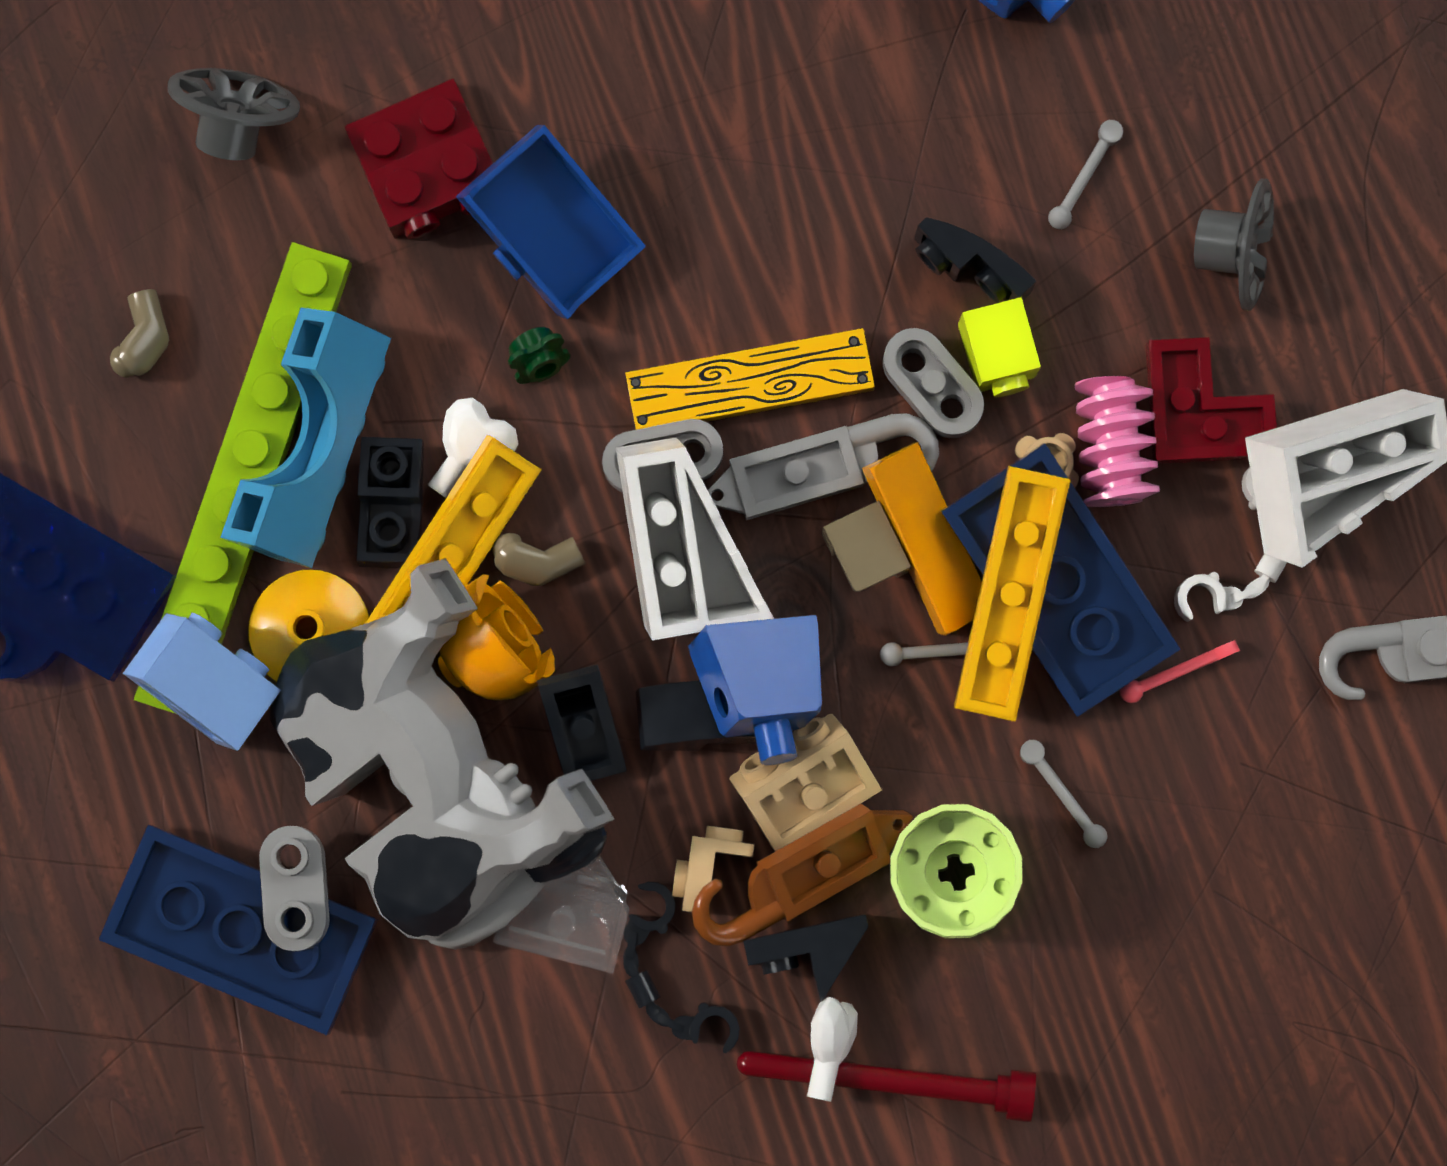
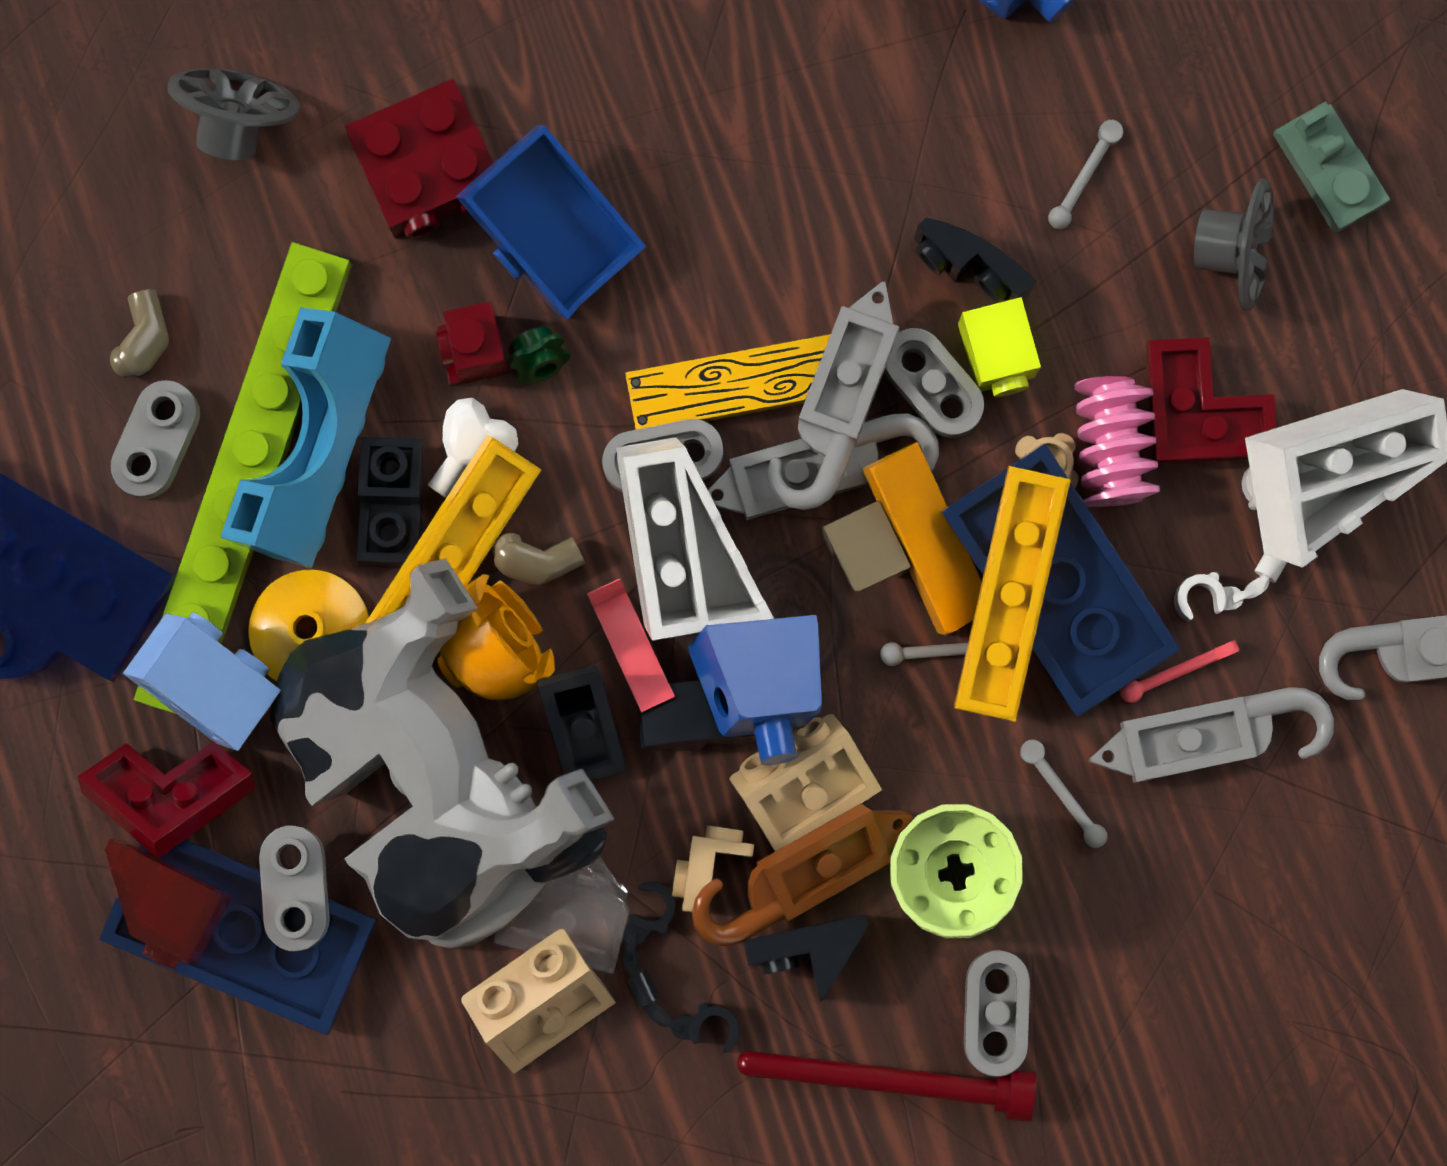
(158, 439): none -> light grey plate
(164, 904): none -> clear red slope
(166, 807): none -> dark red plate
(471, 344): none -> dark red brick
(536, 1001): none -> tan bracket
(630, 645): none -> coral piece
(831, 1040): white rock -> none
(841, 396): none -> light grey plate
(996, 1012): none -> light grey plate
(1211, 734): none -> light grey plate
(1331, 167): none -> sand green plate

